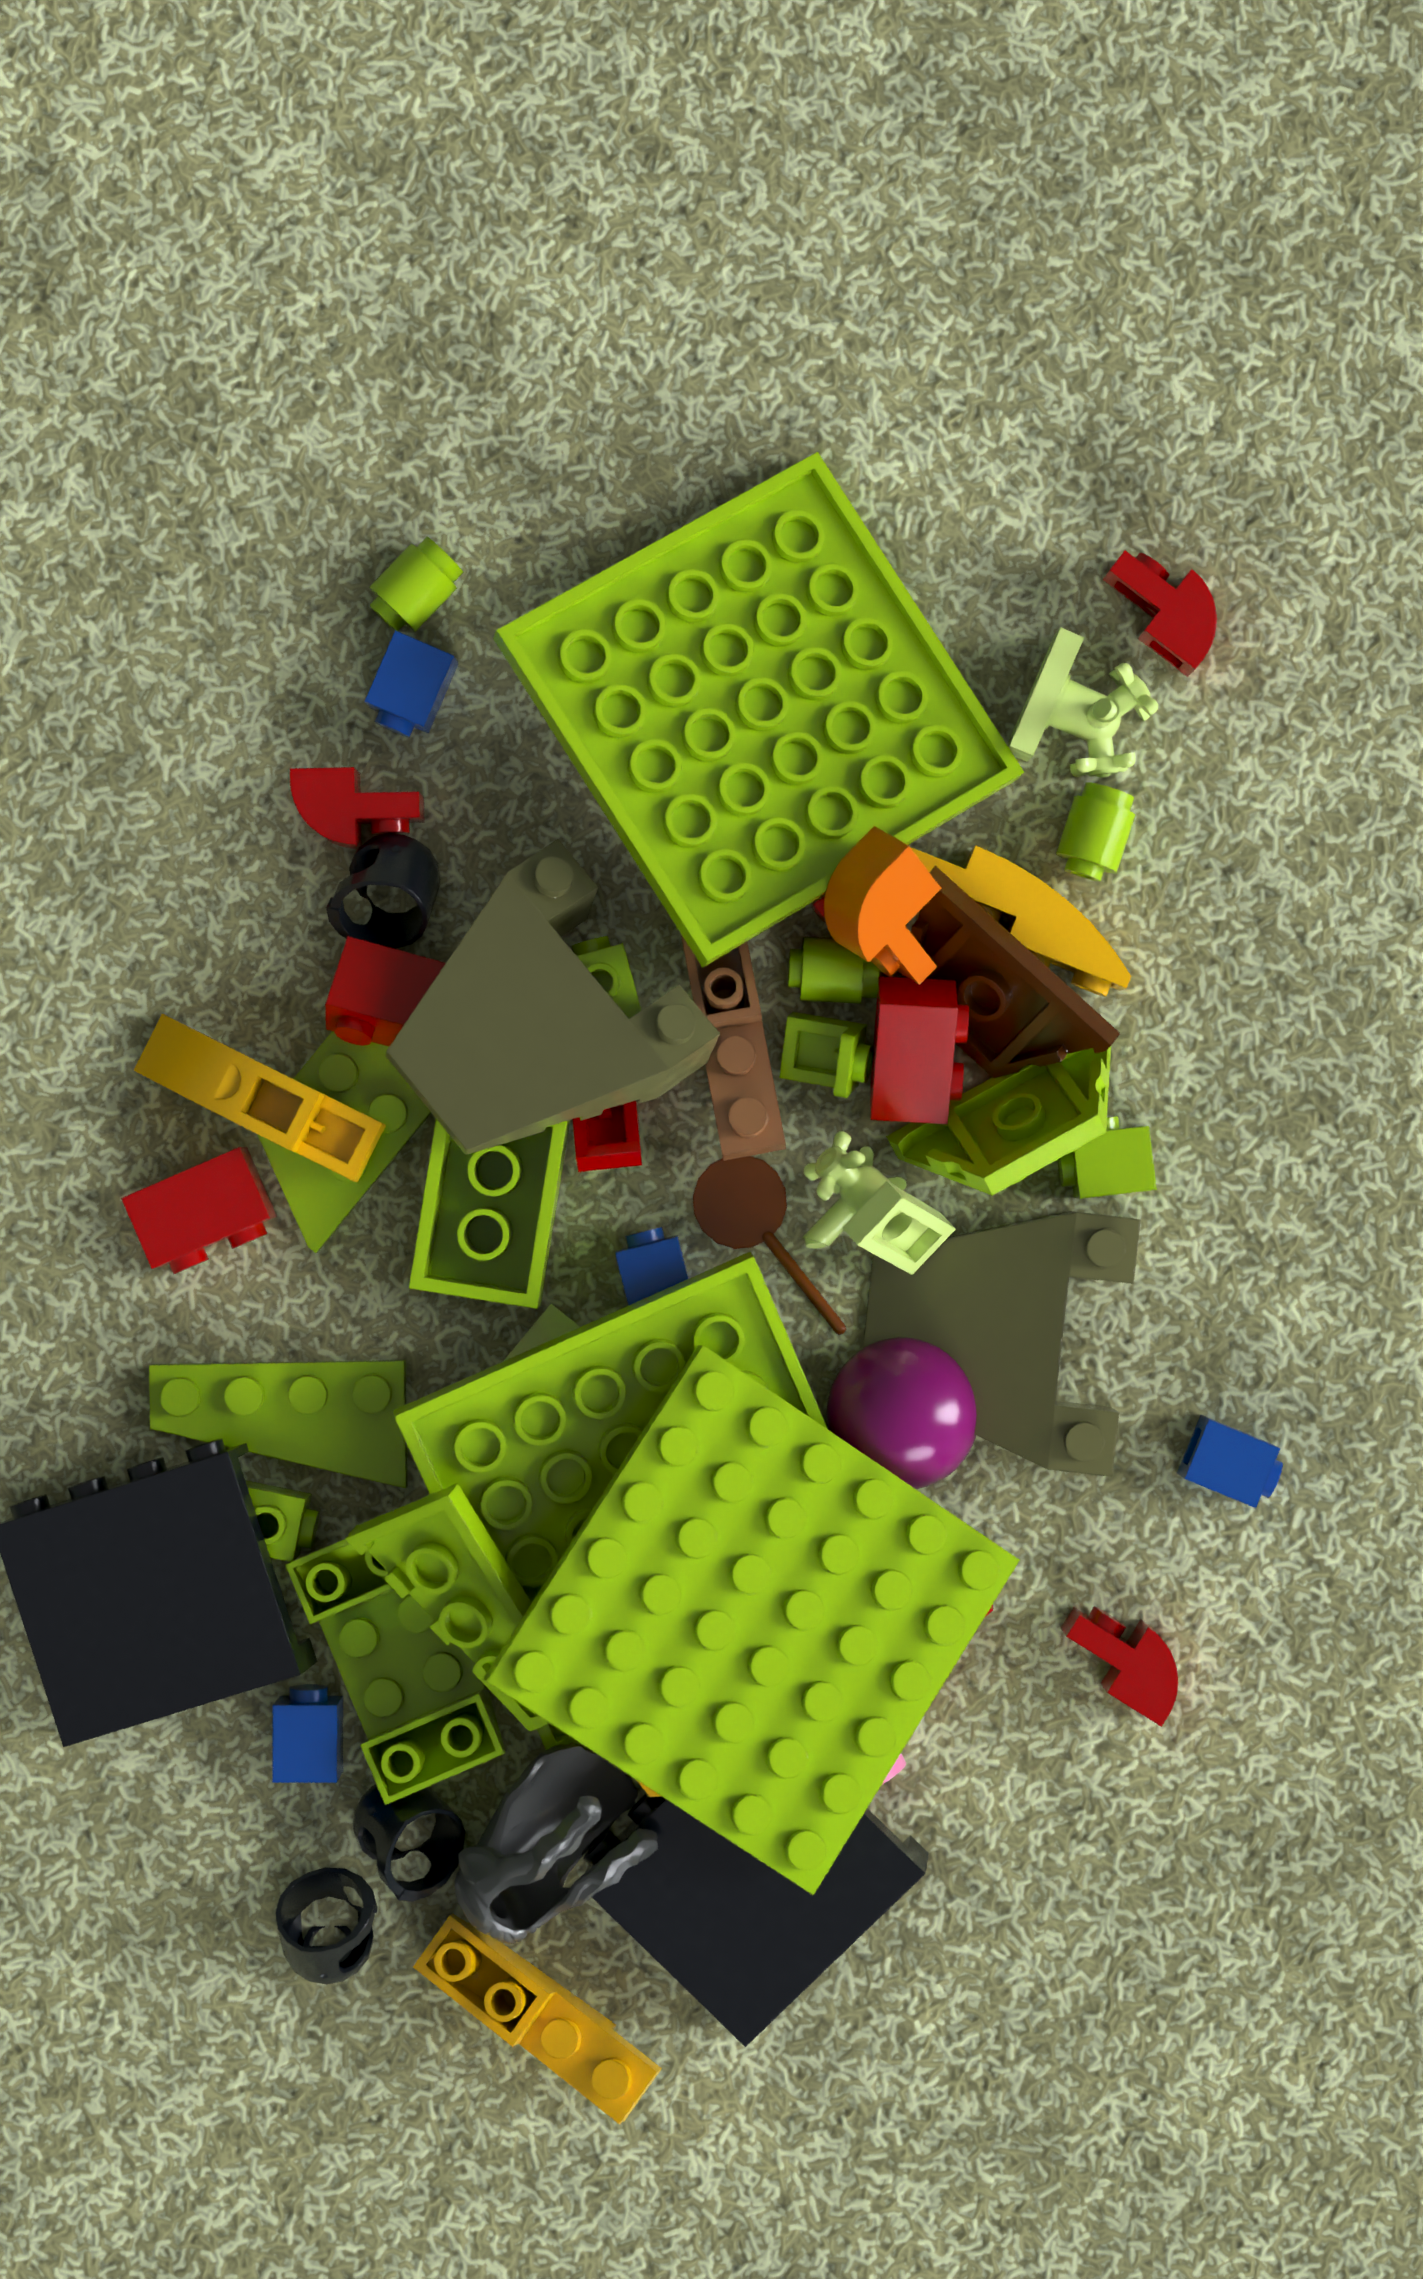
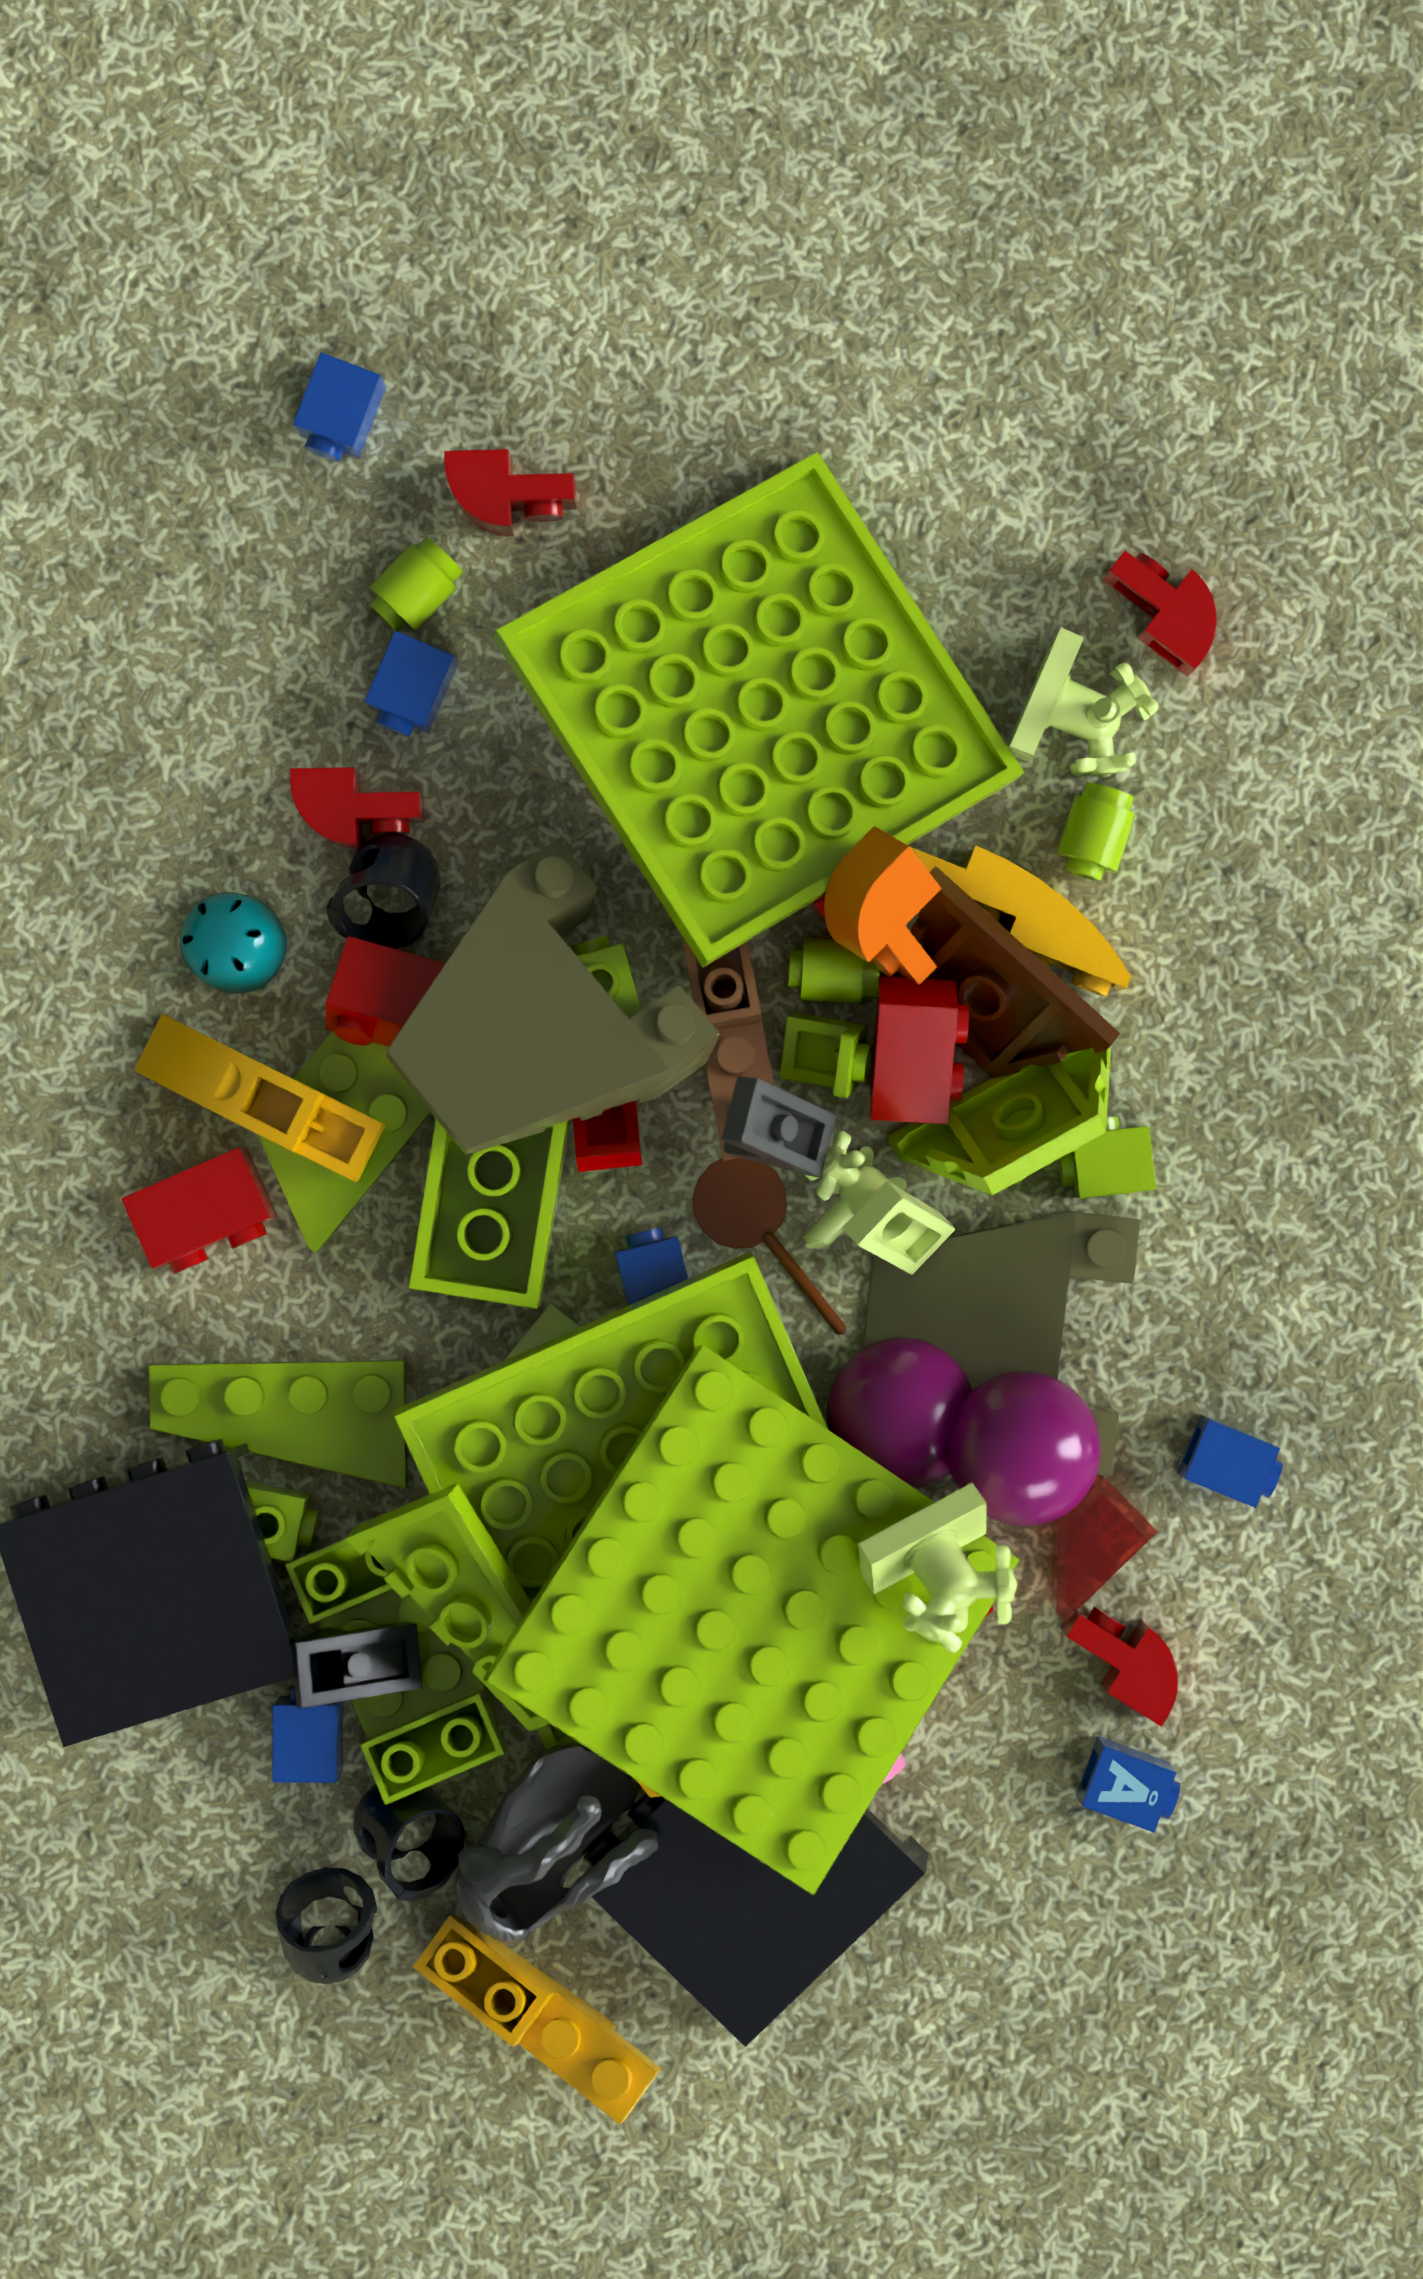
(223, 937): none -> teal helmet
(338, 408): none -> blue brick
(355, 1663): none -> black slope
(490, 493): none -> red brick
(776, 1128): none -> dark grey slope
(931, 1548): none -> yellowish green piece
(1025, 1447): none -> magenta piece
(1093, 1545): none -> clear red slope
(1128, 1785): none -> blue brick

